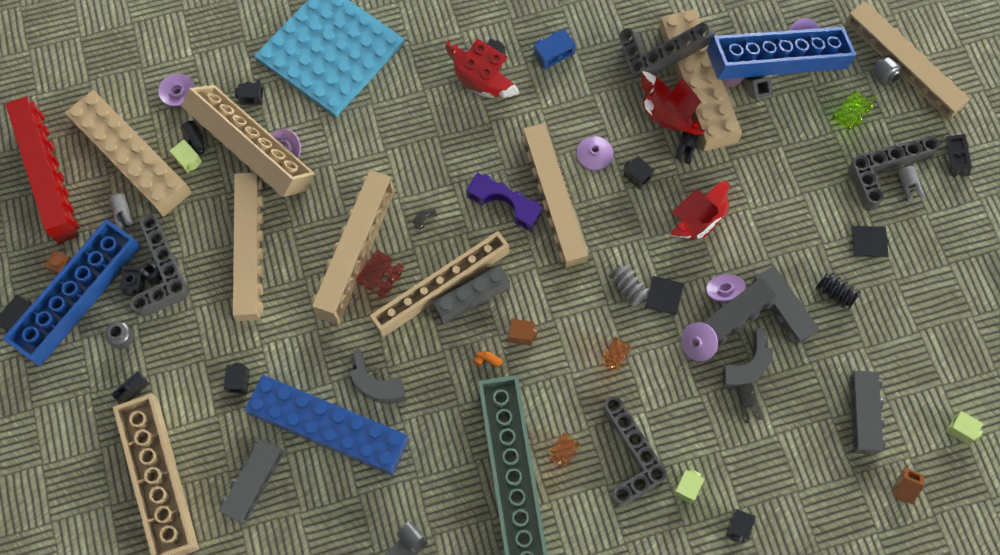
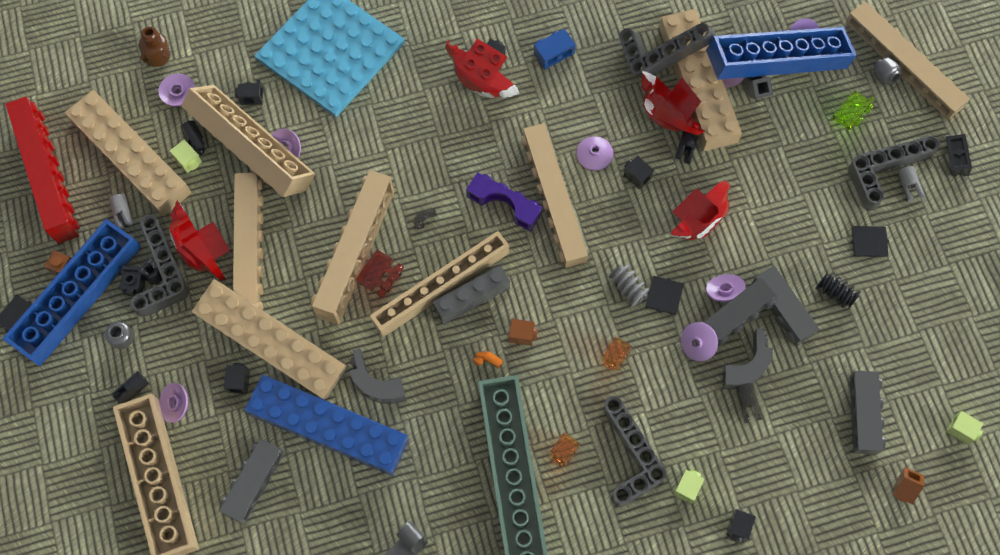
(153, 47): none -> reddish brown piece
(173, 402): none -> lavender dish
(197, 247): none -> red animal
(269, 339): none -> tan brick

